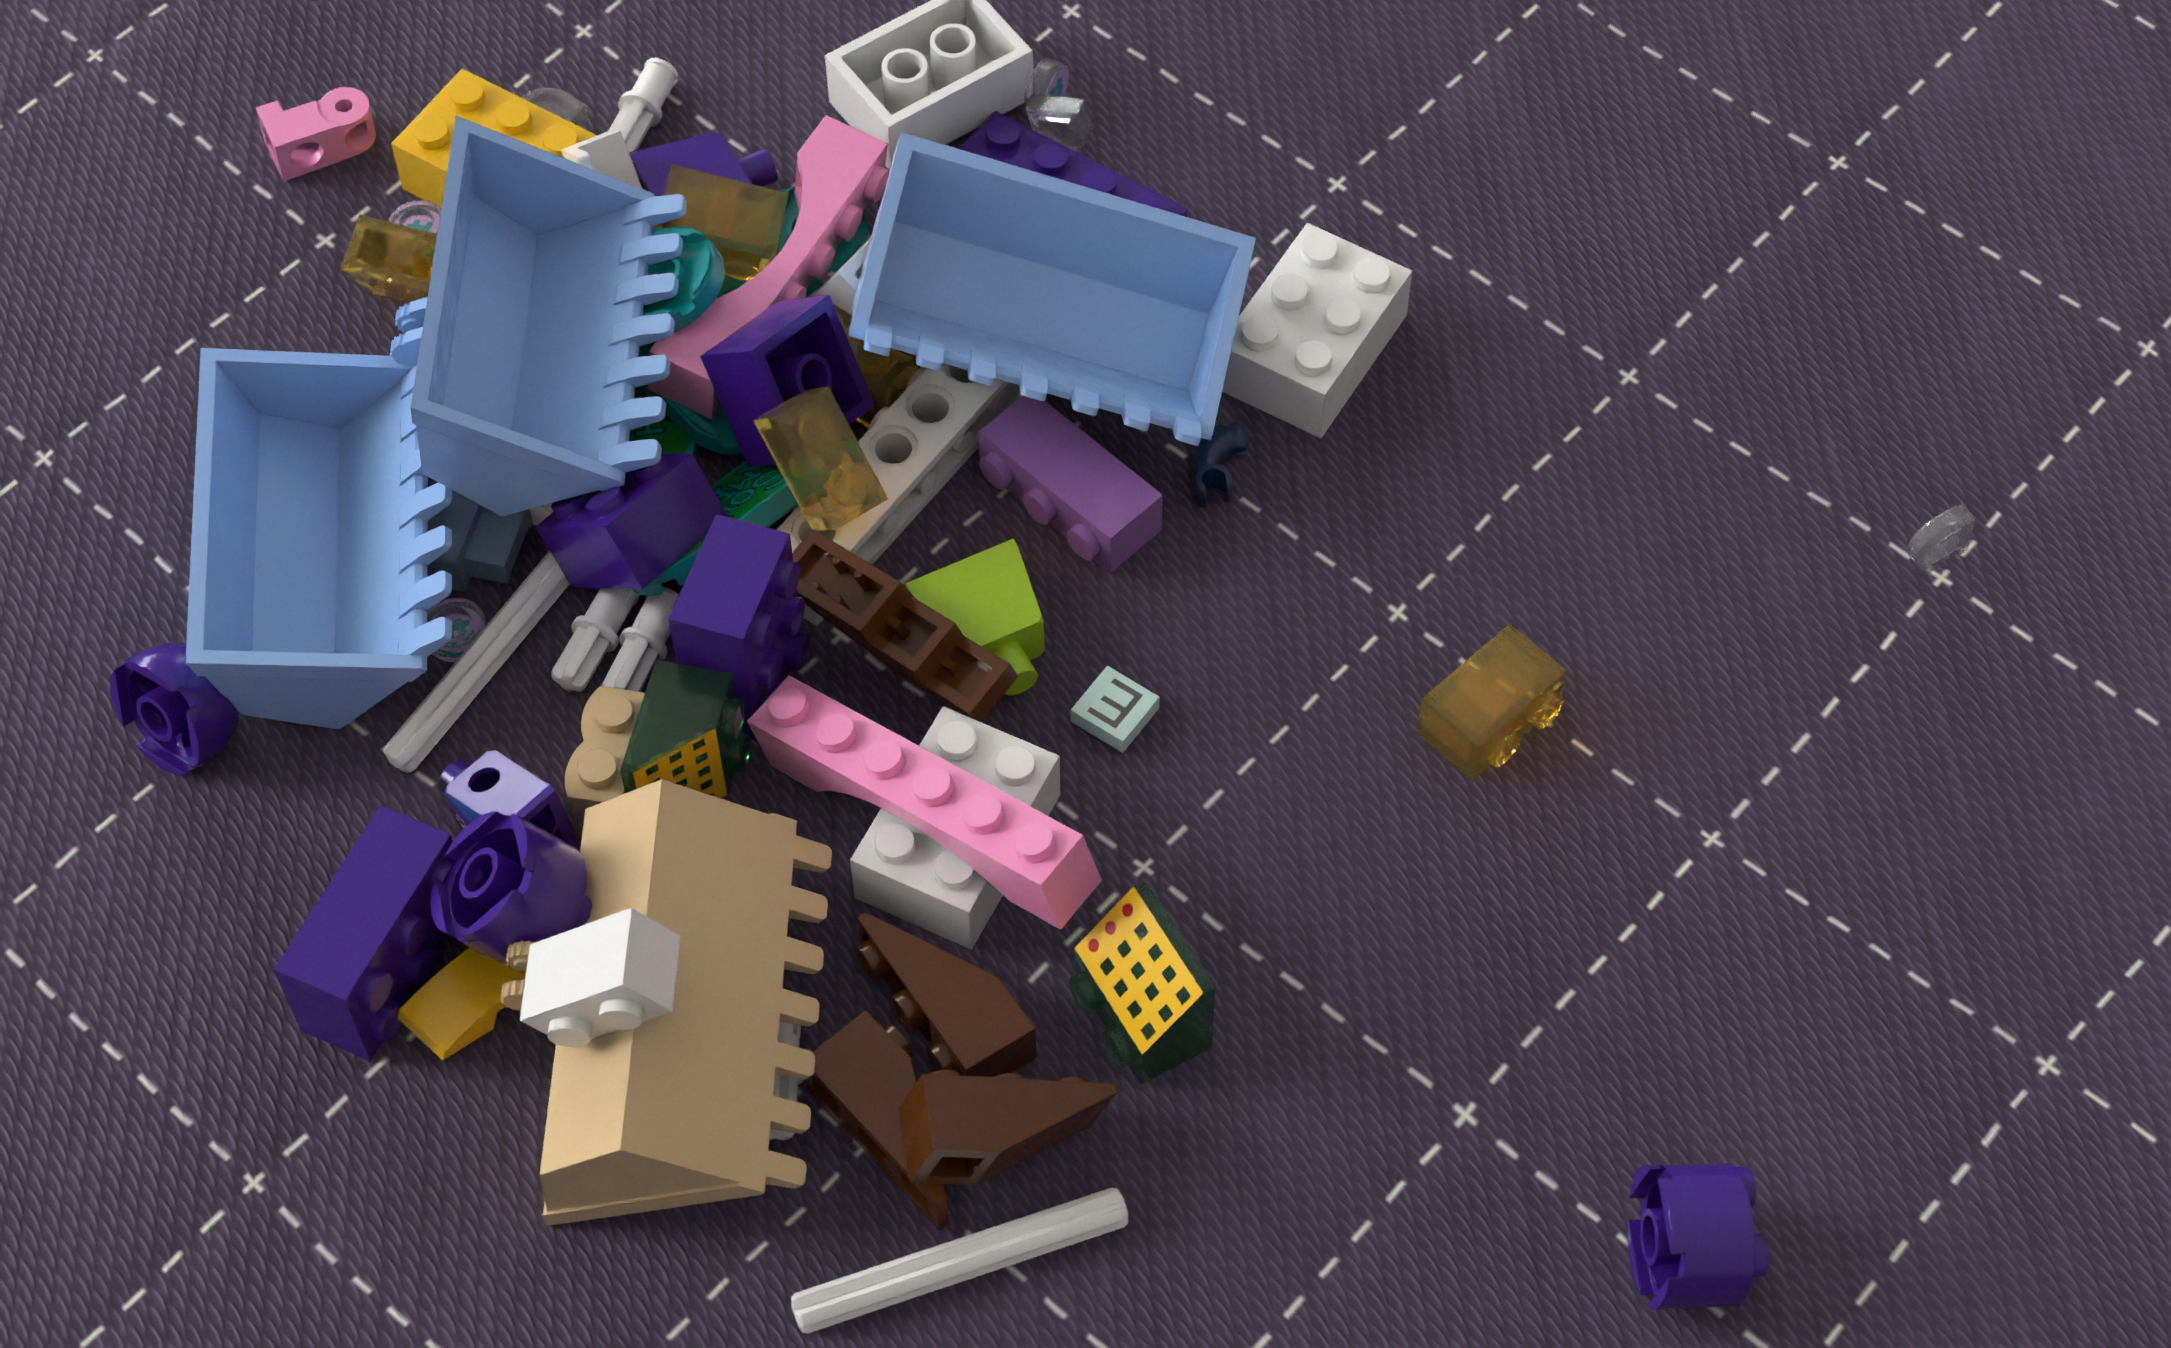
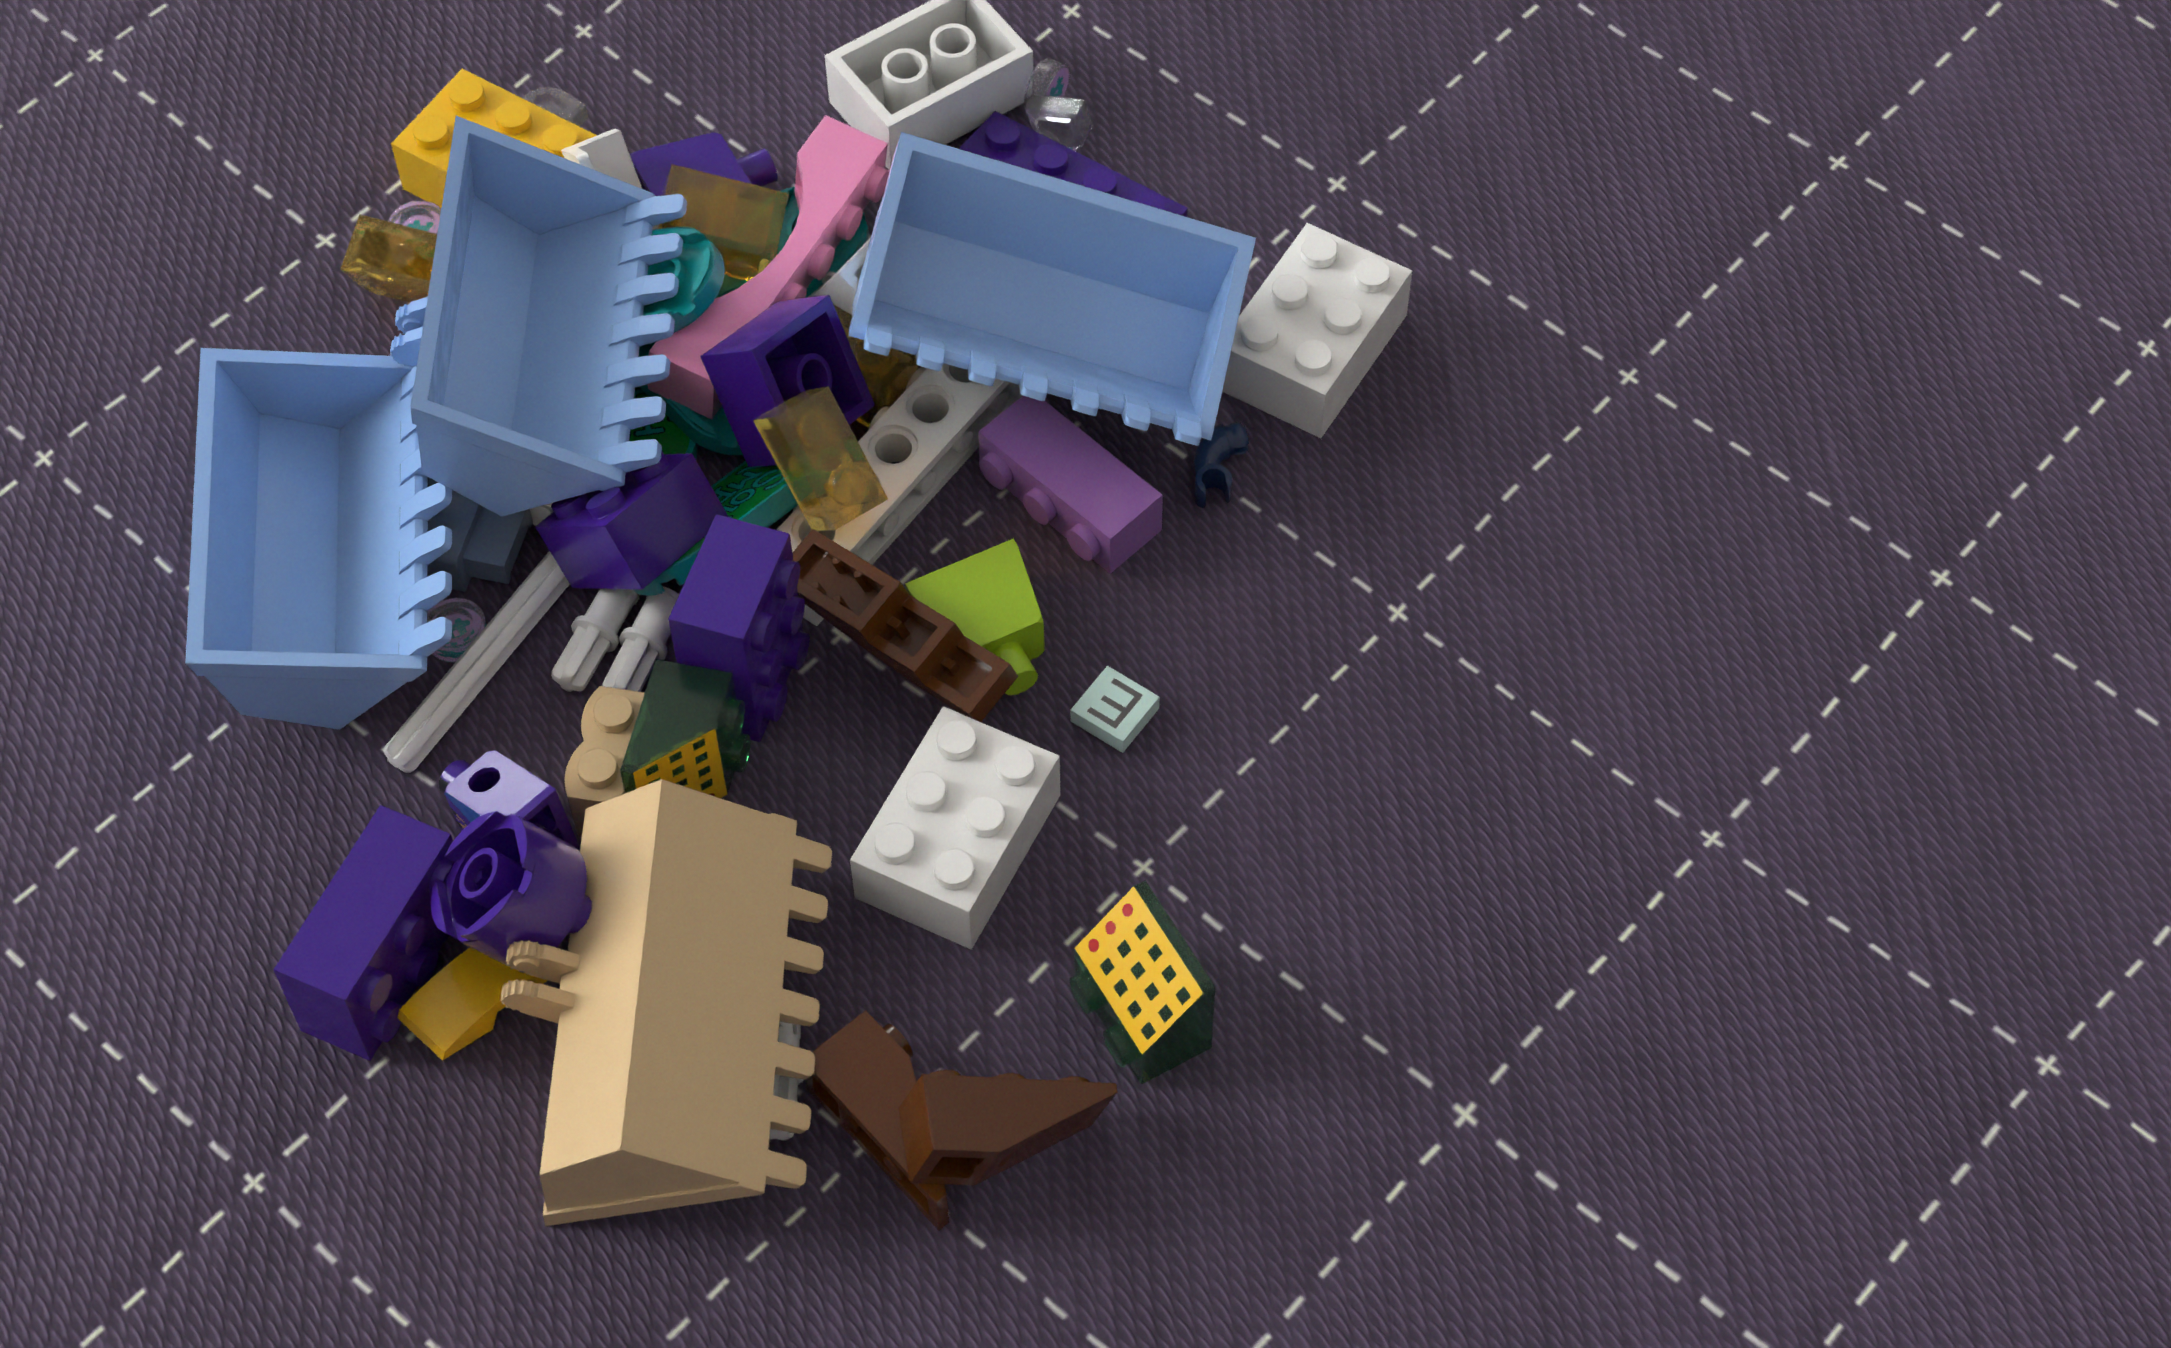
(173, 708): dark purple cylinder -> none
(317, 131): bright pink leg -> none
(600, 978): white brick -> none
(643, 104): white axle -> none
(954, 1004): reddish brown slope -> none
(959, 1260): white axle -> none
(1001, 838): bright pink arch -> none
(1492, 702): clear yellow brick -> none
(1695, 1235): dark purple brick -> none
(1942, 538): clear tile -> none

